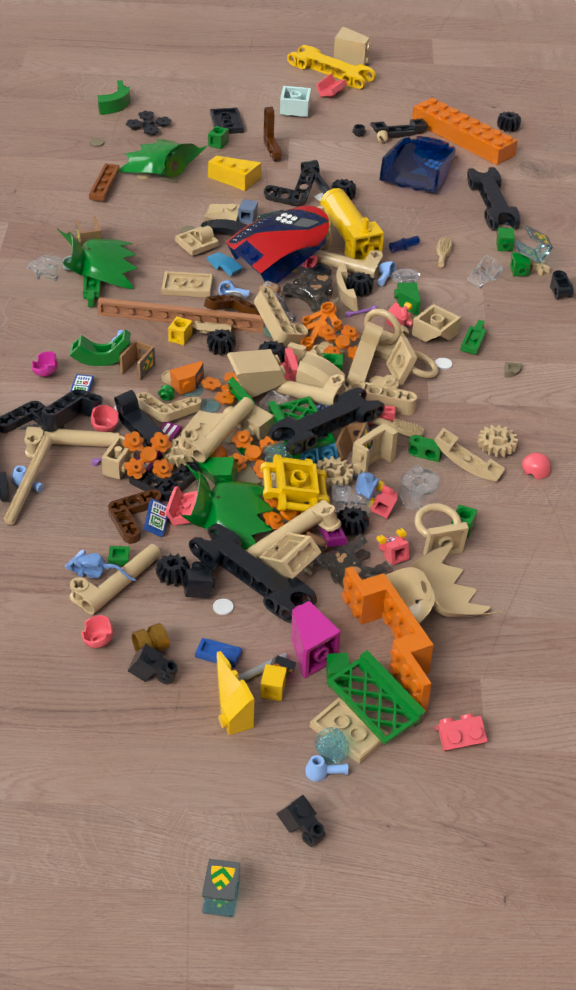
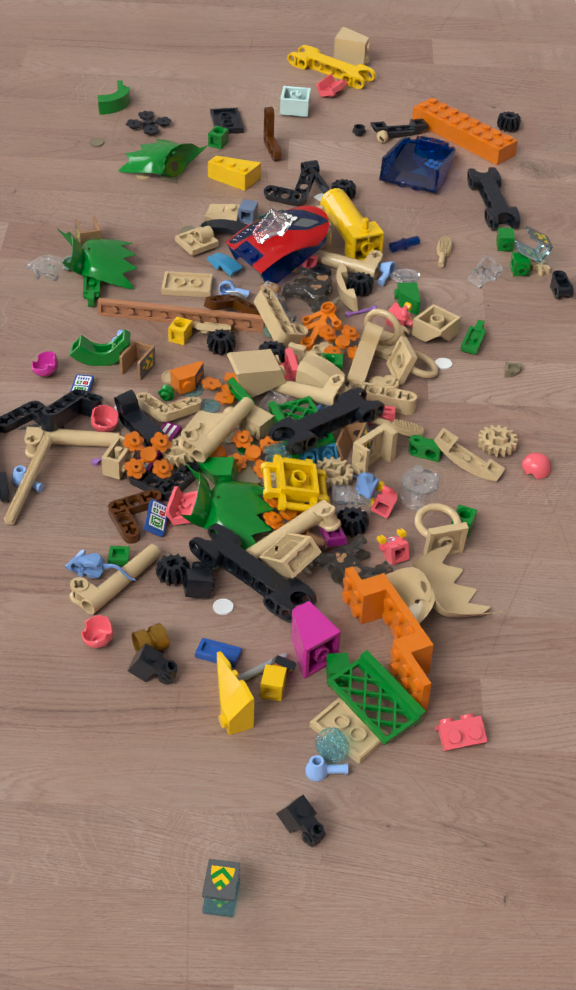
(104, 182): dark orange plate -> none
(272, 224): none -> clear arch

